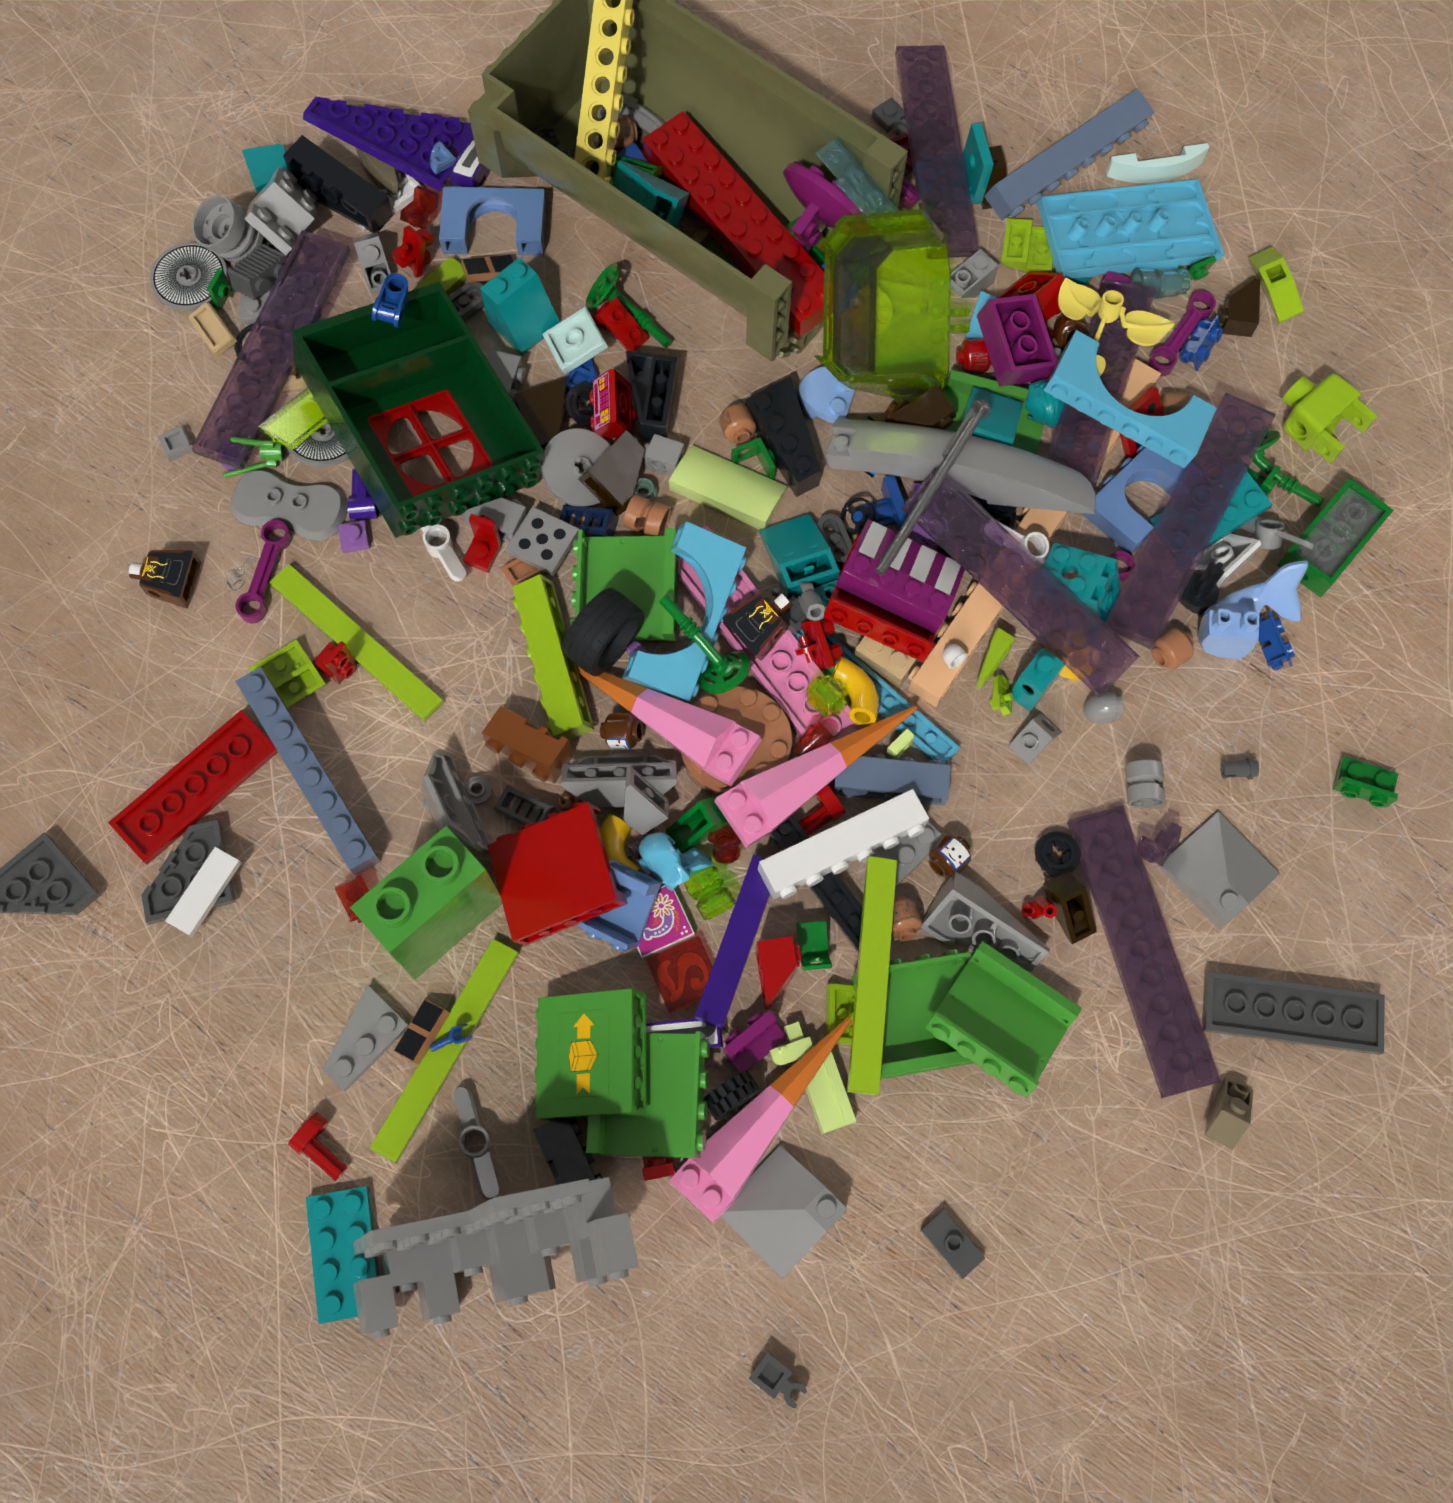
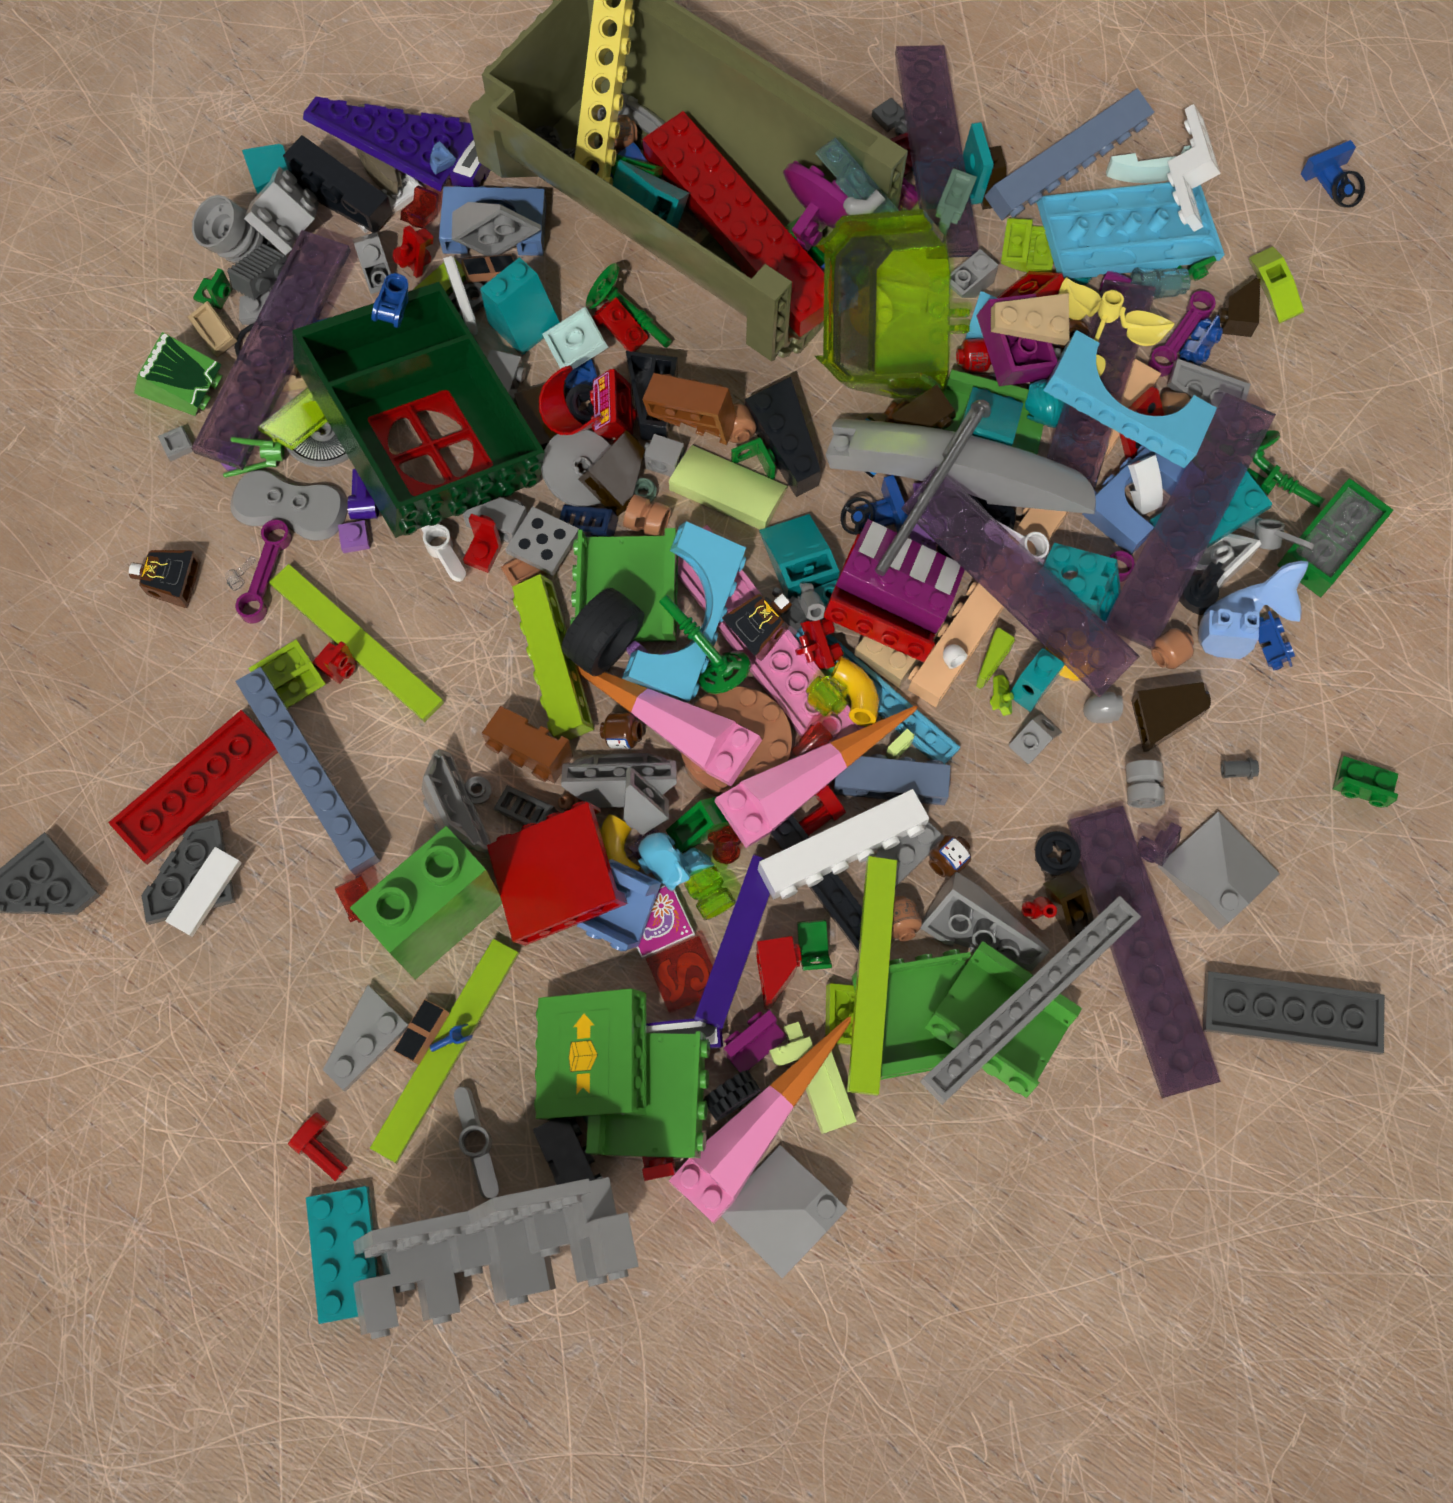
(170, 276): piece -> none
(177, 376): none -> slope
(460, 294): none -> white tile
(490, 227): none -> light grey slope
(555, 410): none -> red piece
(691, 403): none -> dark orange wedge
(773, 1377): dark grey plate -> none
(824, 396): light blue slope -> none
(838, 539): dark grey plate -> none
(858, 206): none -> light grey arm
(952, 1244): dark grey plate -> none
(954, 199): none -> sand green hinge
(1029, 1000): none -> light grey plate
(1033, 318): none -> tan wing
(1148, 485): none -> white slope
(1167, 711): none -> dark brown slope
(1192, 168): none -> white bracket
(1205, 383): none -> light grey wing
(1230, 1113): dark tan slope -> none
(1319, 411): lime piece -> none
(1331, 176): none -> blue piece

